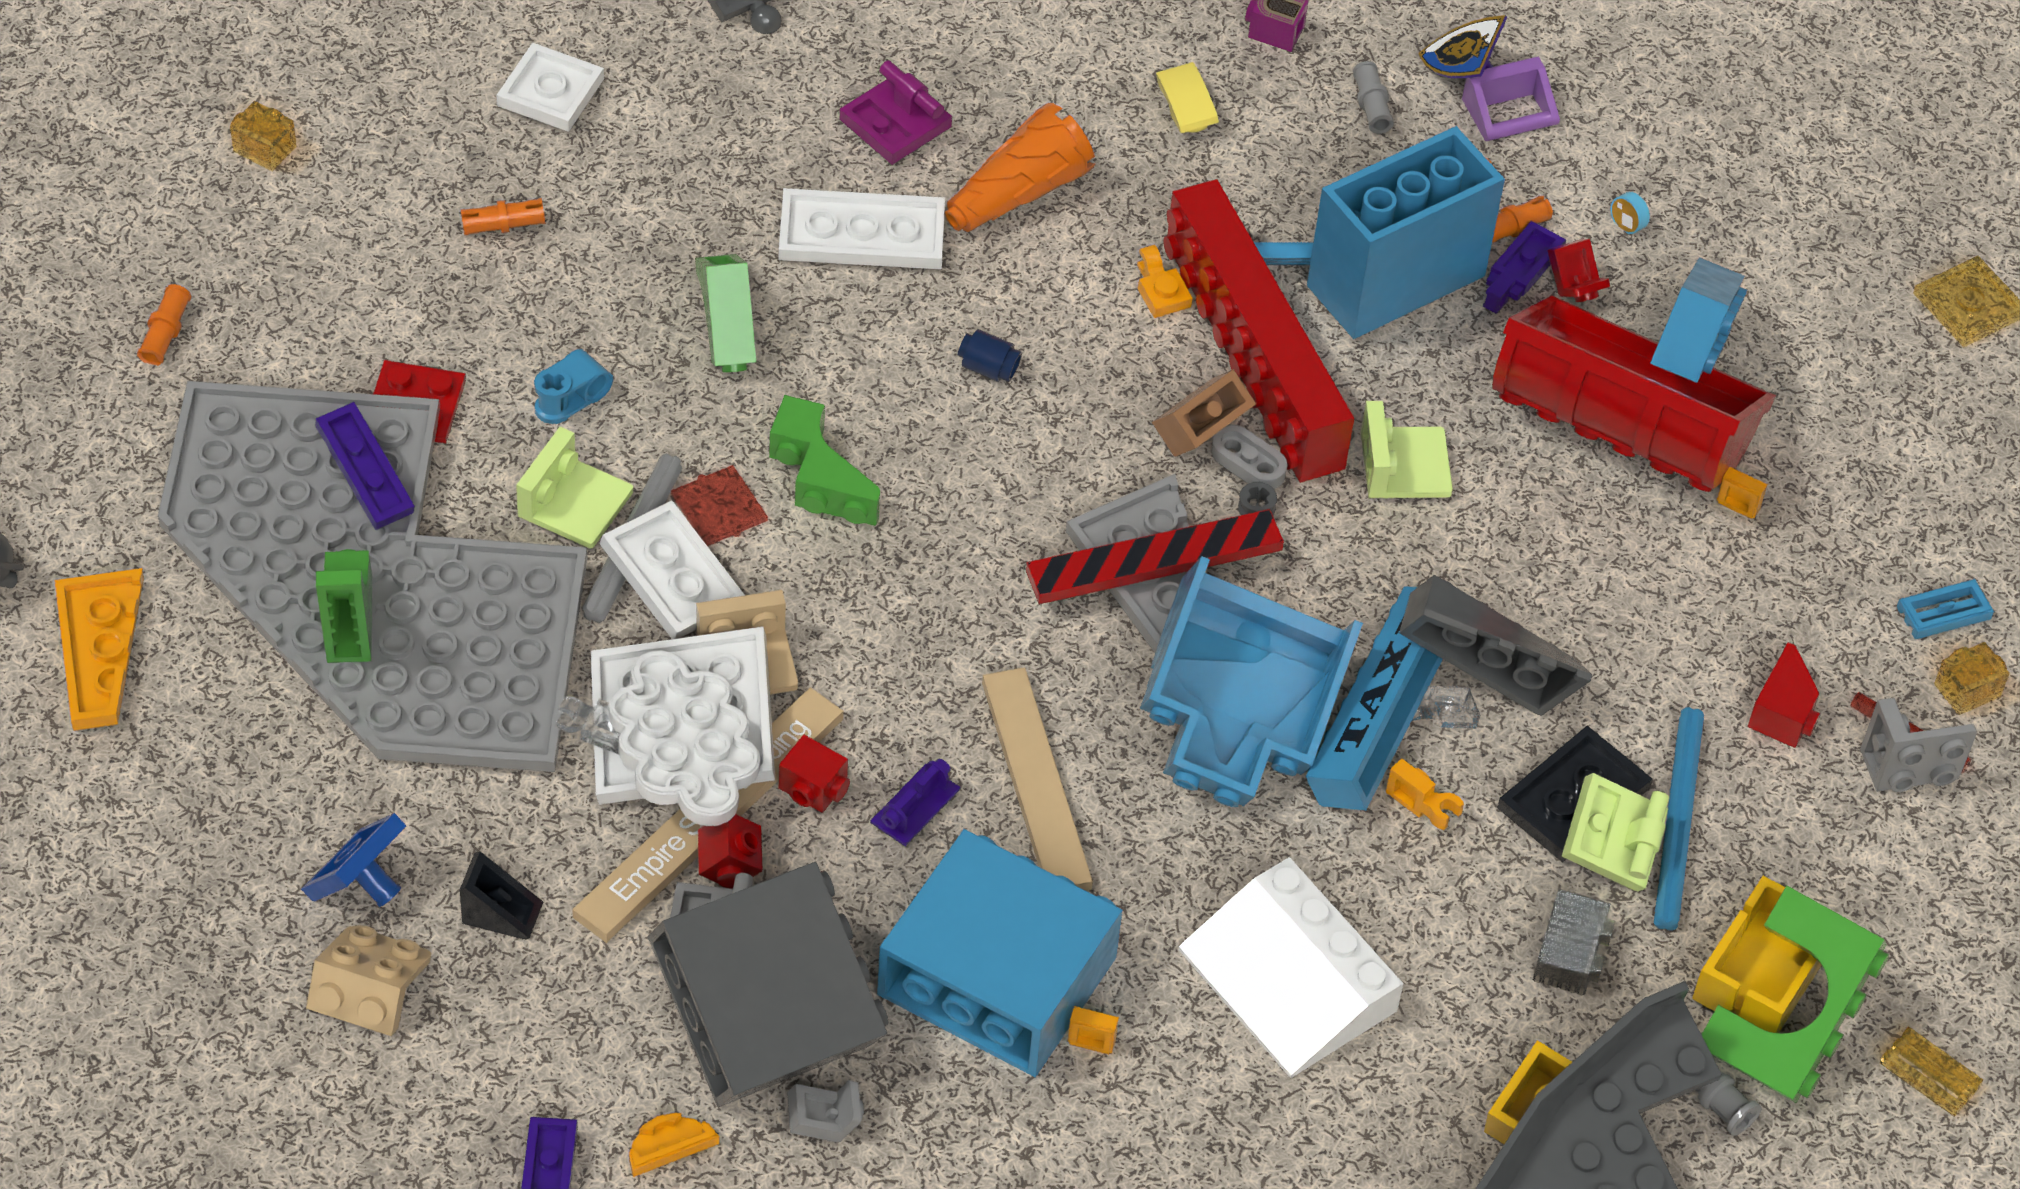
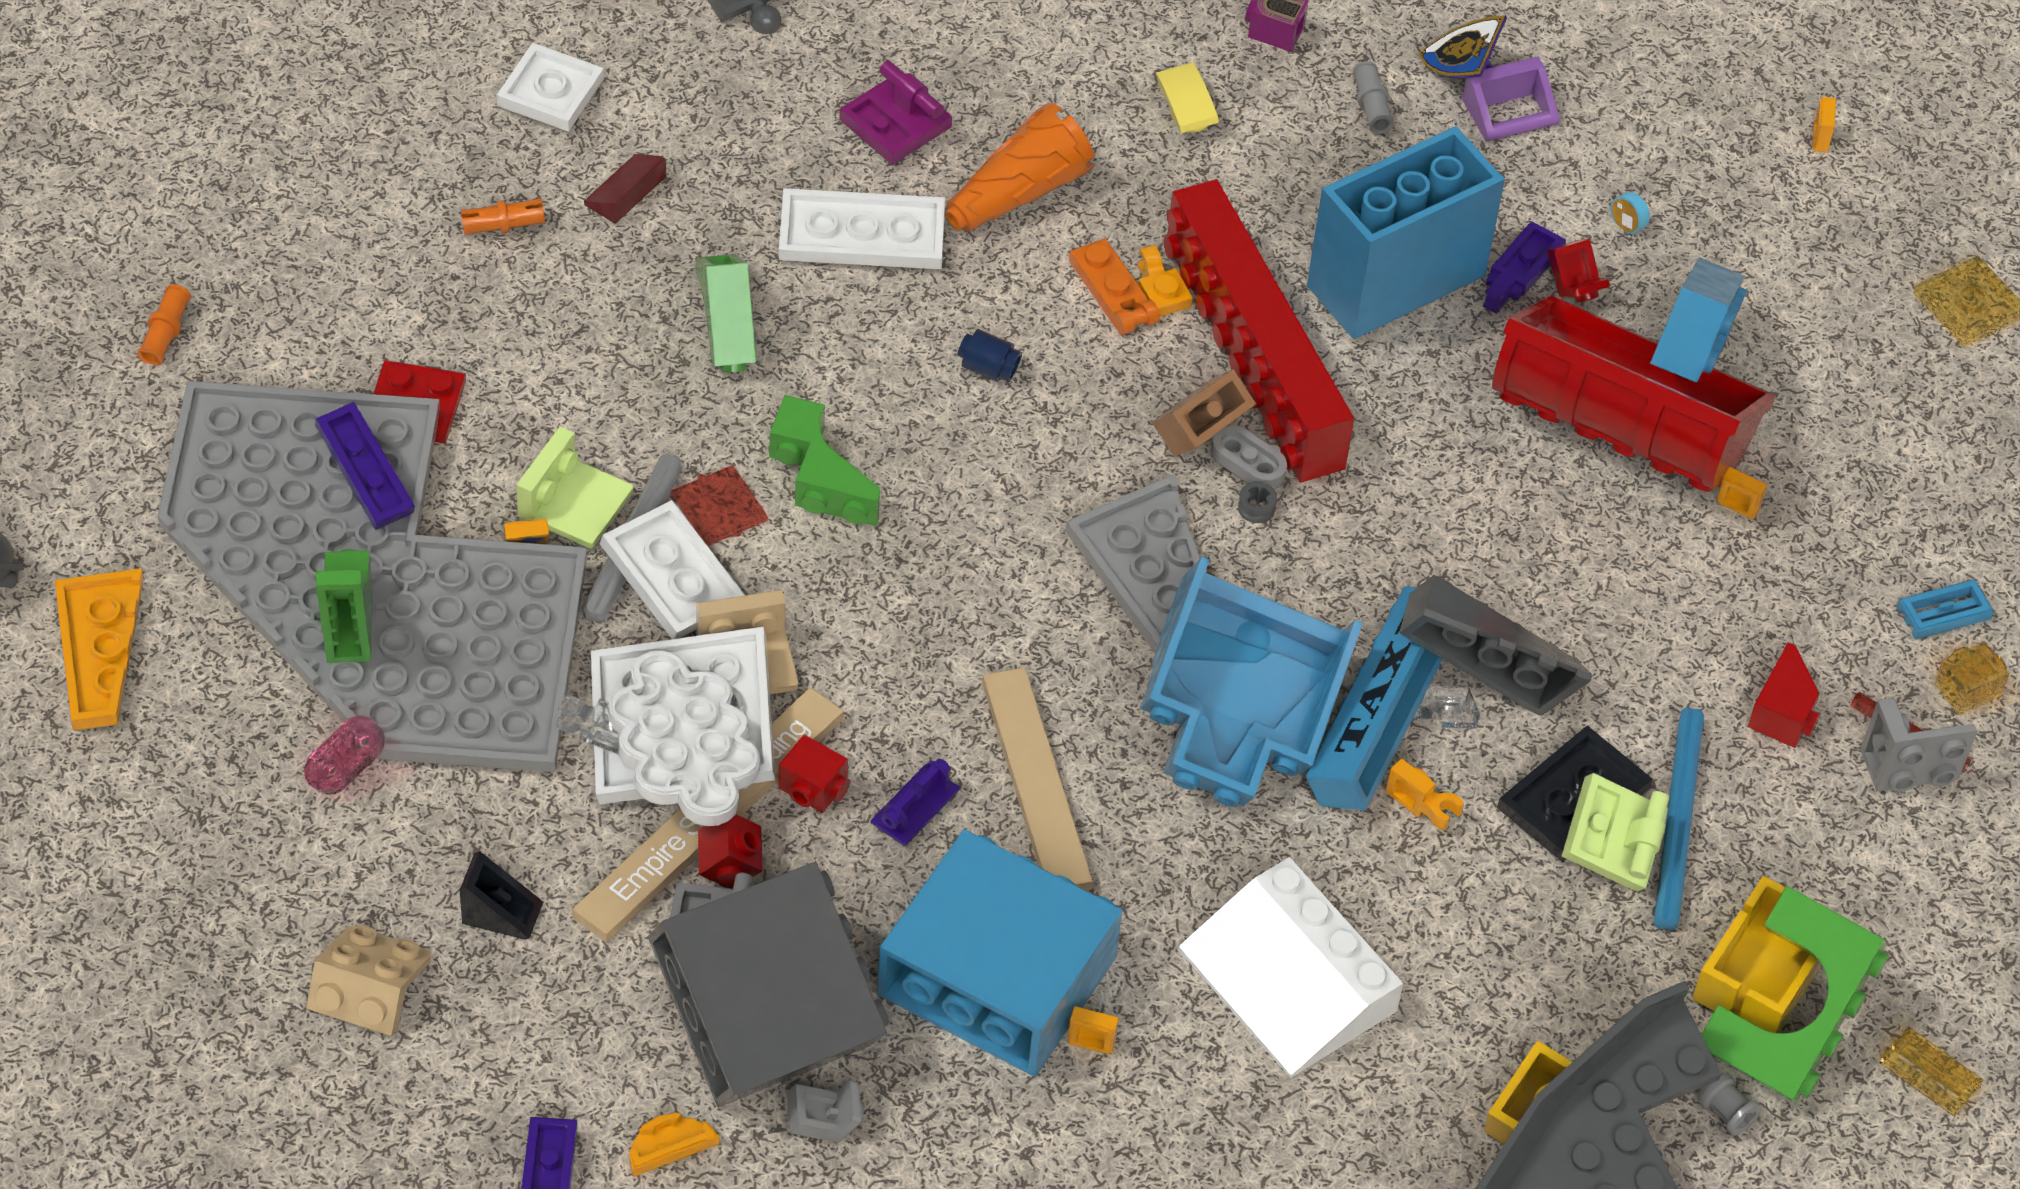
(263, 135): clear yellow brick -> none
(344, 753): none -> clear pink plate
(357, 863): blue tile -> none
(527, 531): none -> light orange tile
(570, 386): dark azure piece -> none
(627, 186): none -> dark red slope
(1113, 286): none -> orange plate
(1153, 556): red tile -> none
(1285, 252): dark azure tile -> none
(1403, 459): yellowish green bracket -> none
(1514, 219): orange pin -> none
(1572, 942): clear smoke brick -> none
(1824, 124): none -> light orange tile

